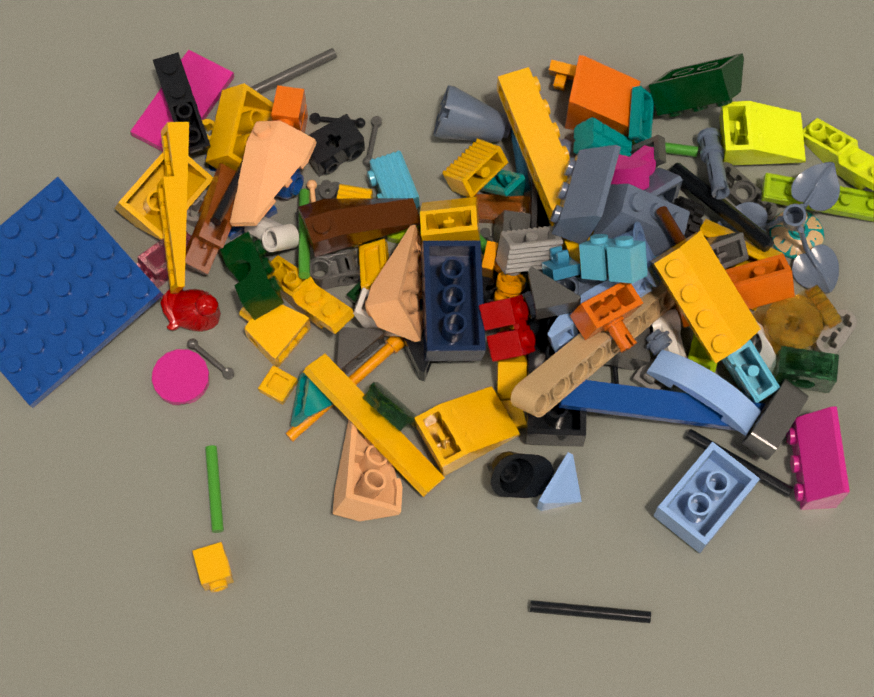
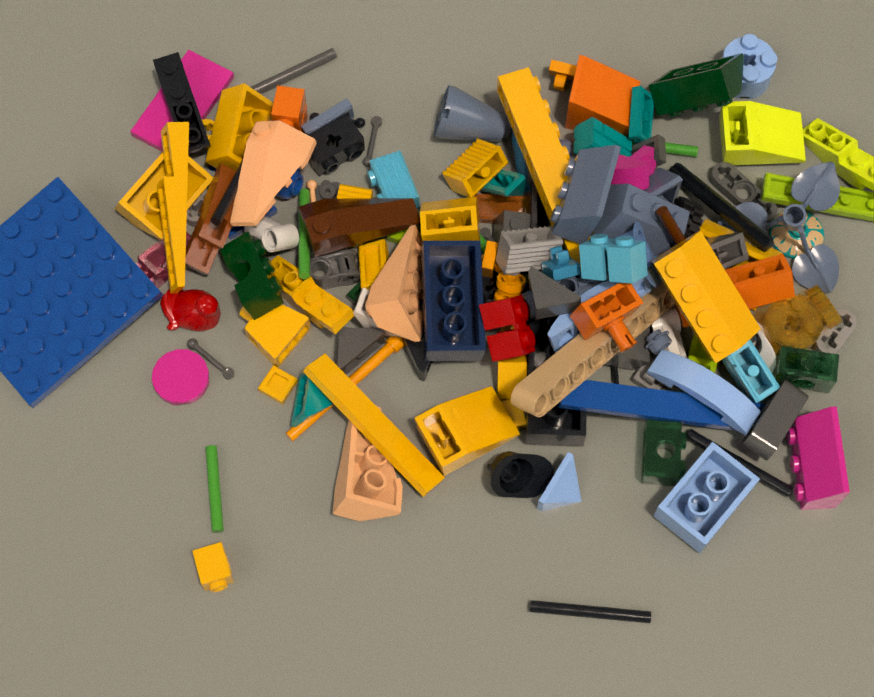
(328, 116): none -> sand blue tile
(389, 406): clear green slope -> none
(663, 436): none -> clear green brick
(713, 154): sand blue pin -> none
(758, 64): none -> light blue brick

